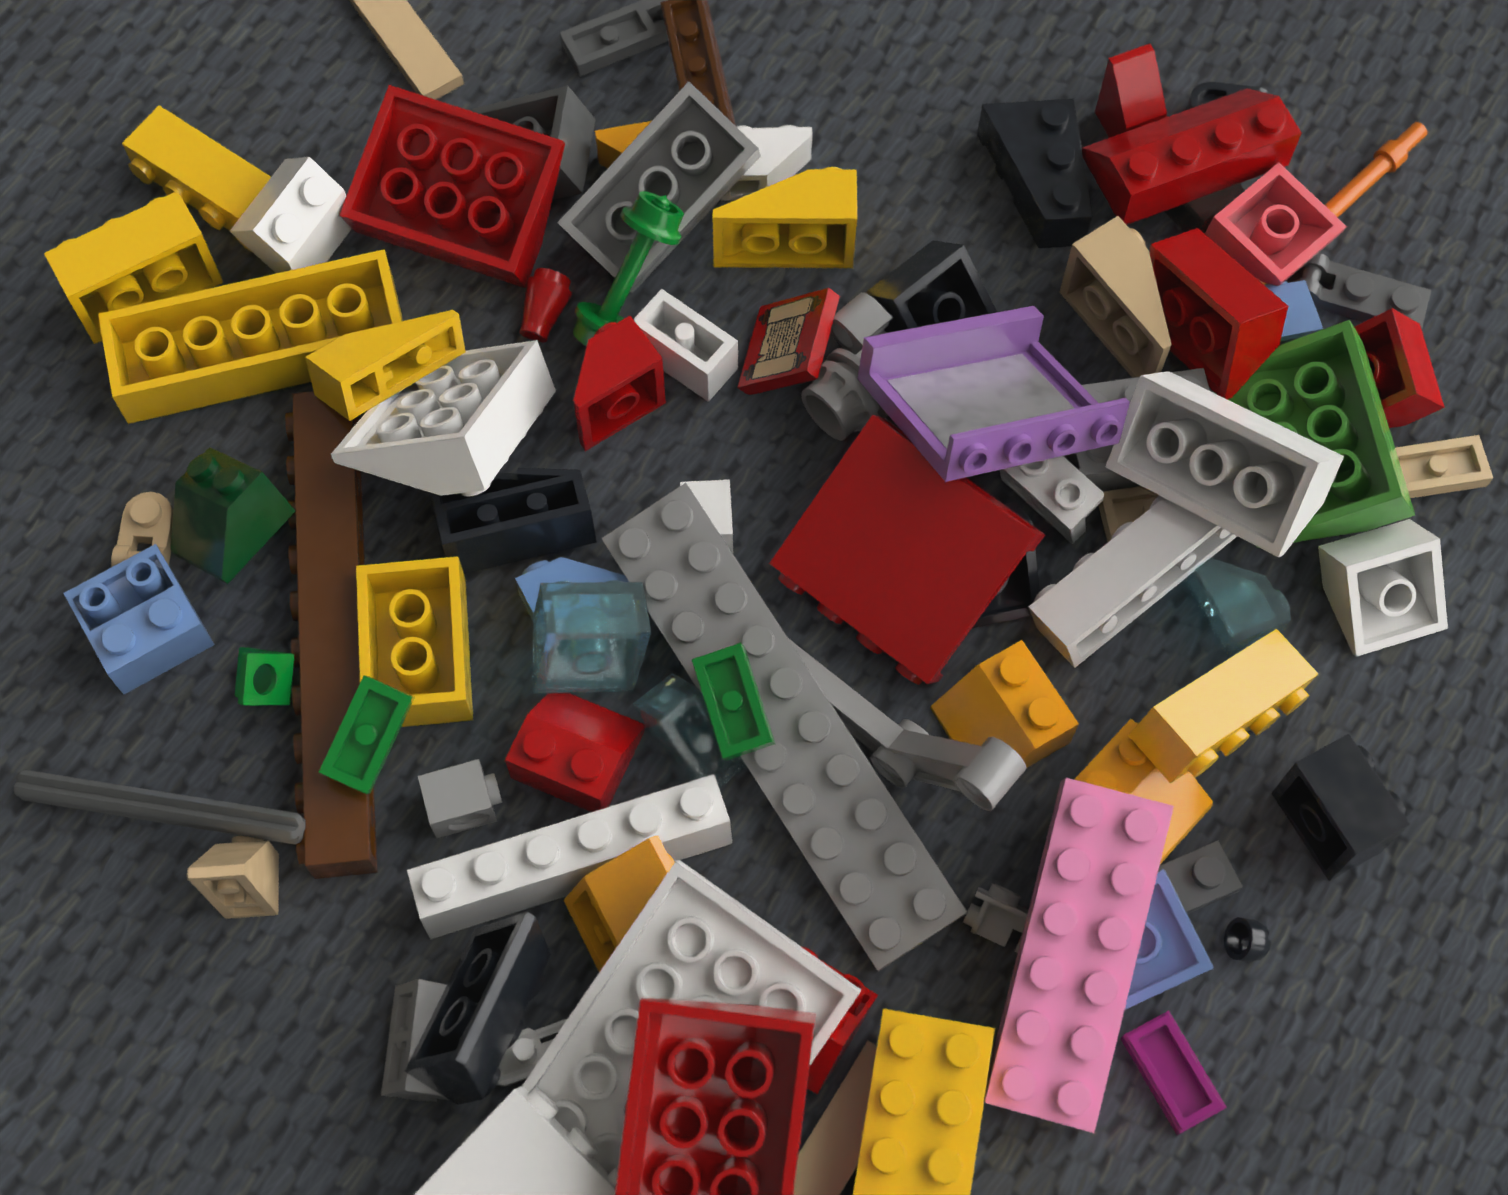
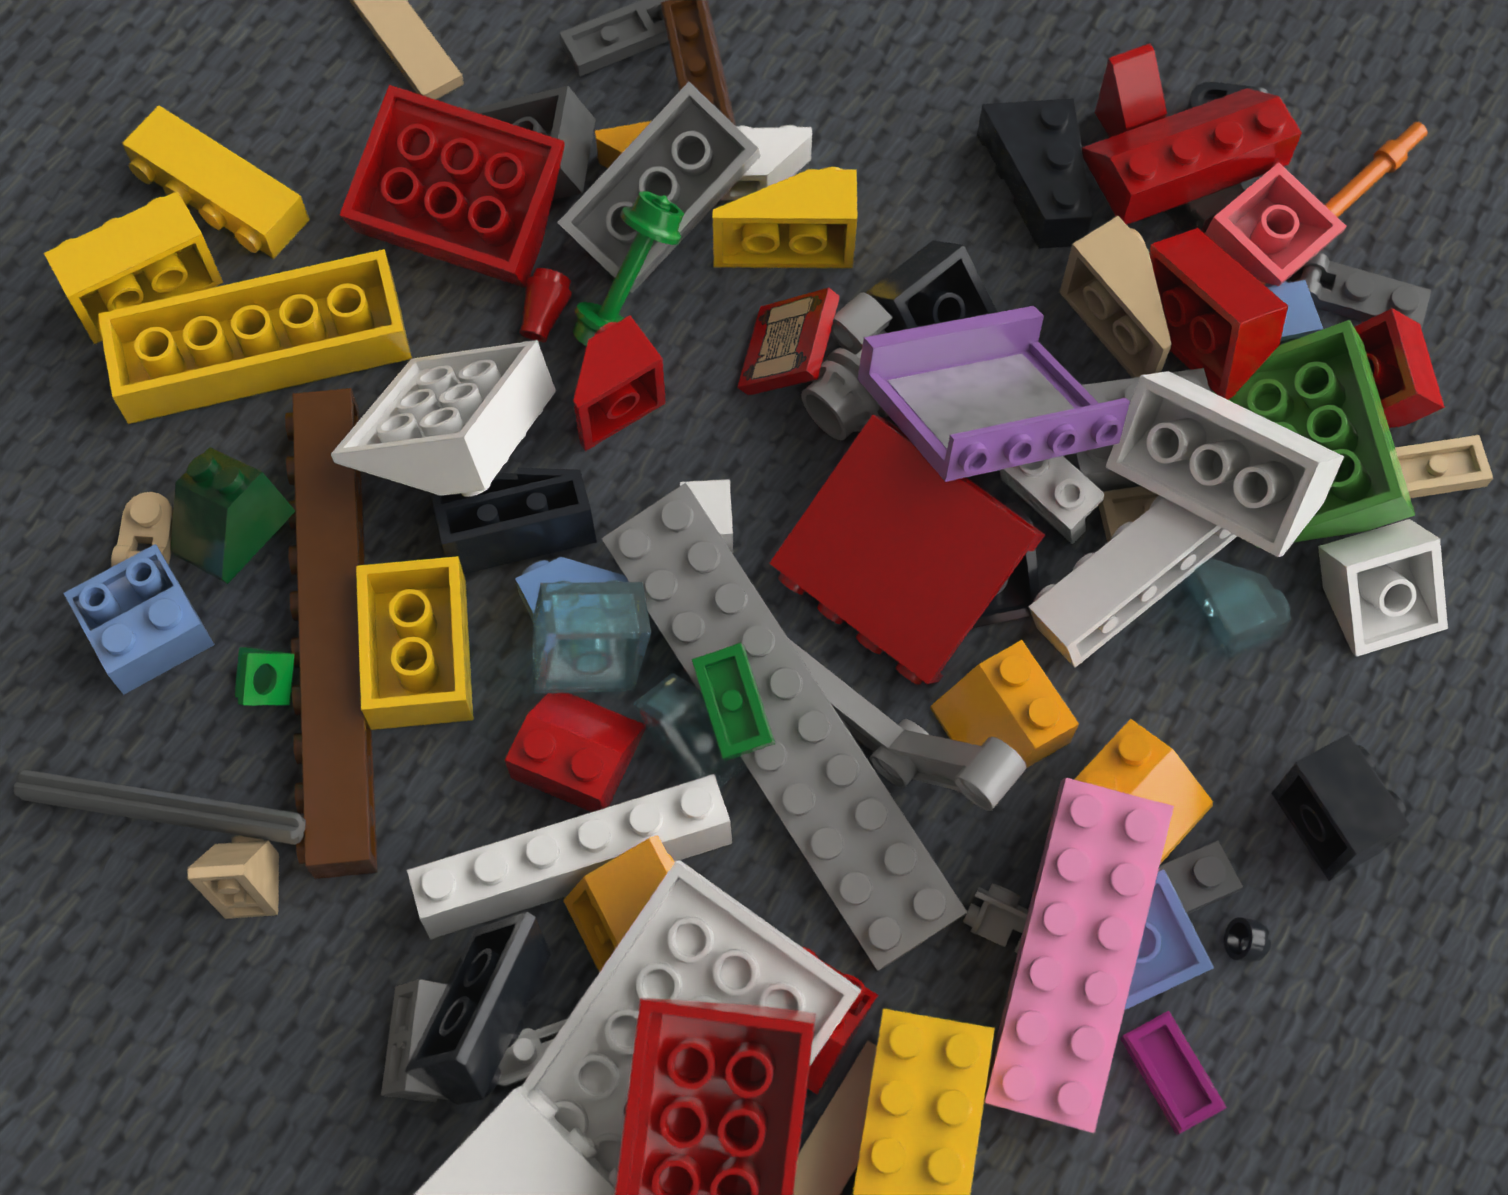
(294, 217): white slope -> none
(366, 734): green plate -> none
(382, 360): yellow slope -> none
(459, 798): light grey brick -> none
(690, 345): white brick -> none
(1223, 706): yellow brick -> none

